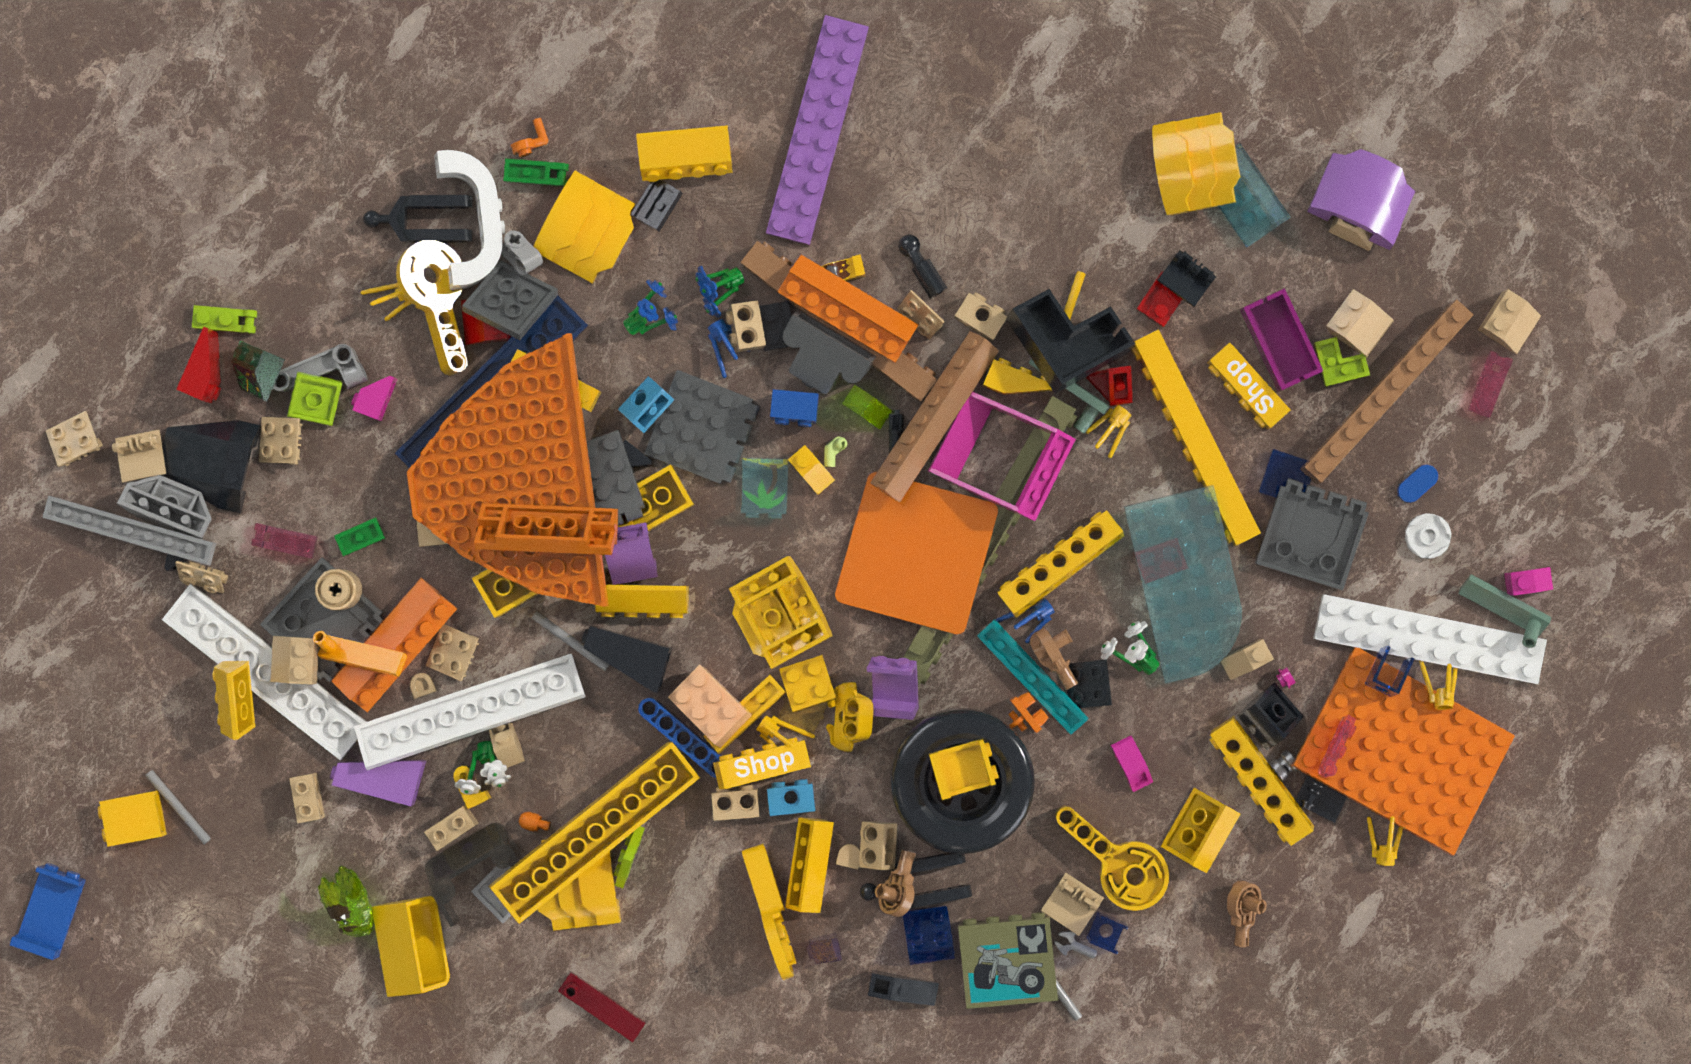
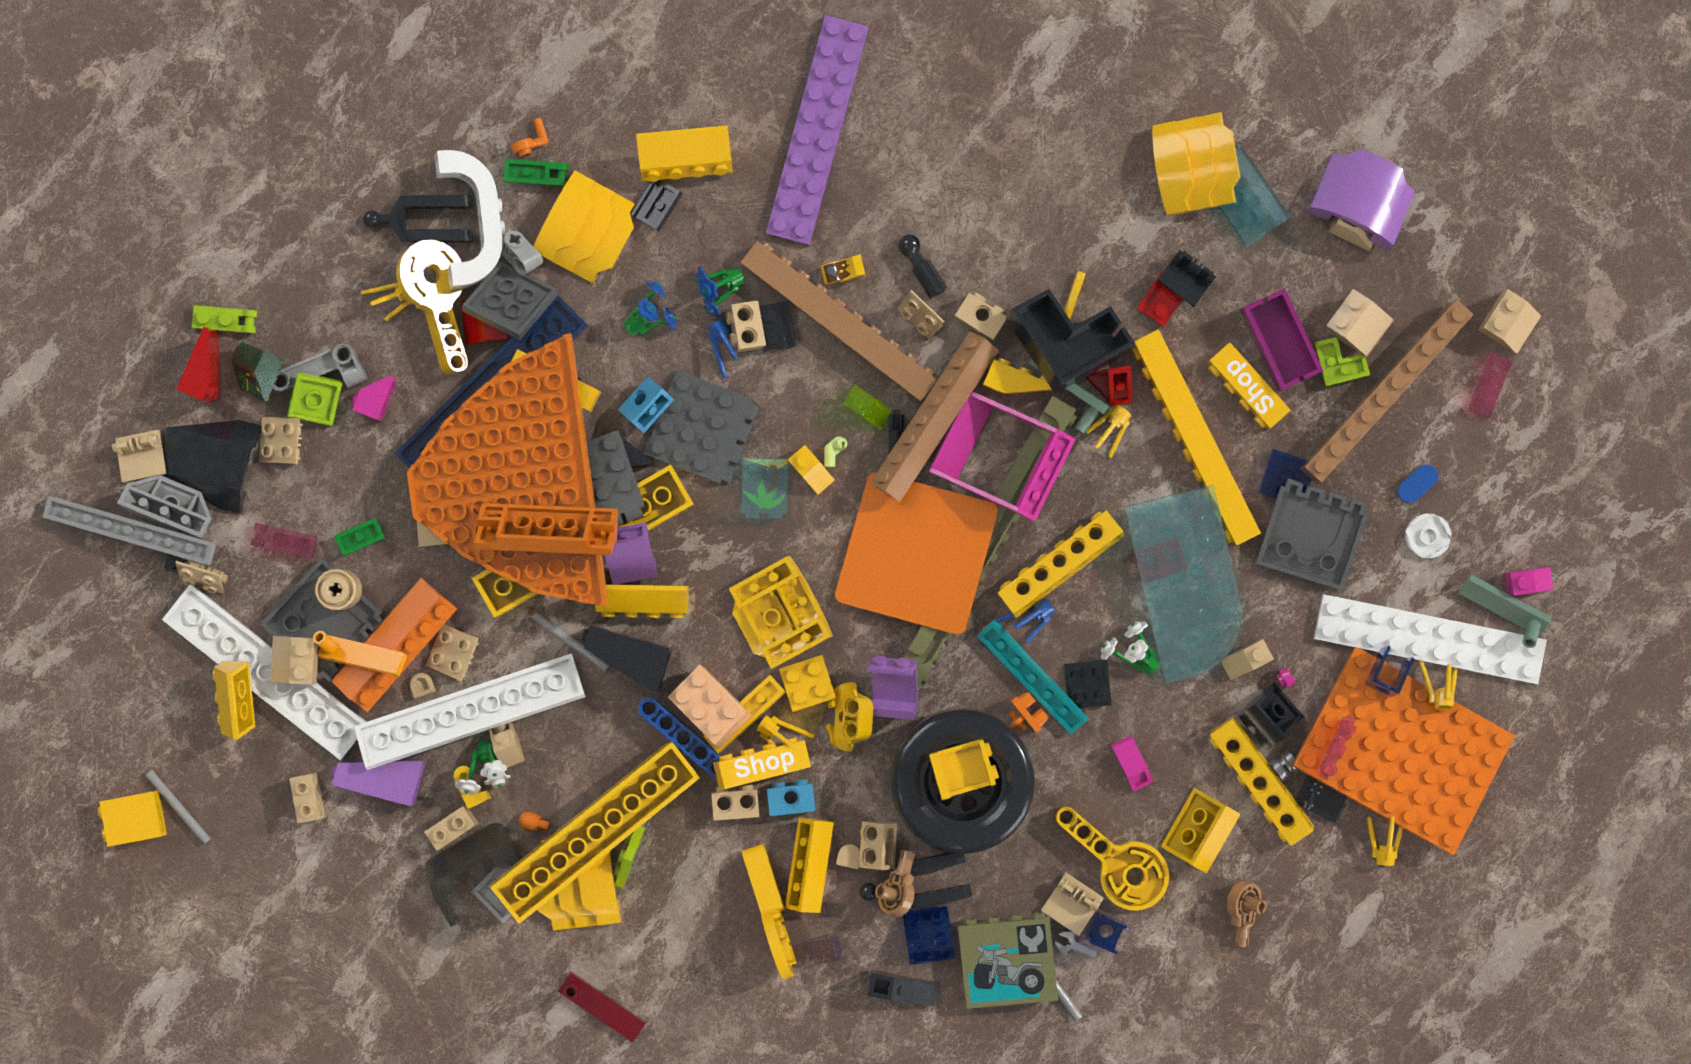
(49, 912): blue panel -> none
(73, 439): tan hinge -> none
(347, 903): clear neon green head -> none
(411, 946): yellow windscreen -> none
(794, 407): blue brick -> none
(824, 354): dark grey brick -> none
(847, 308): orange slope -> none
(1047, 652): medium nougat pin -> none

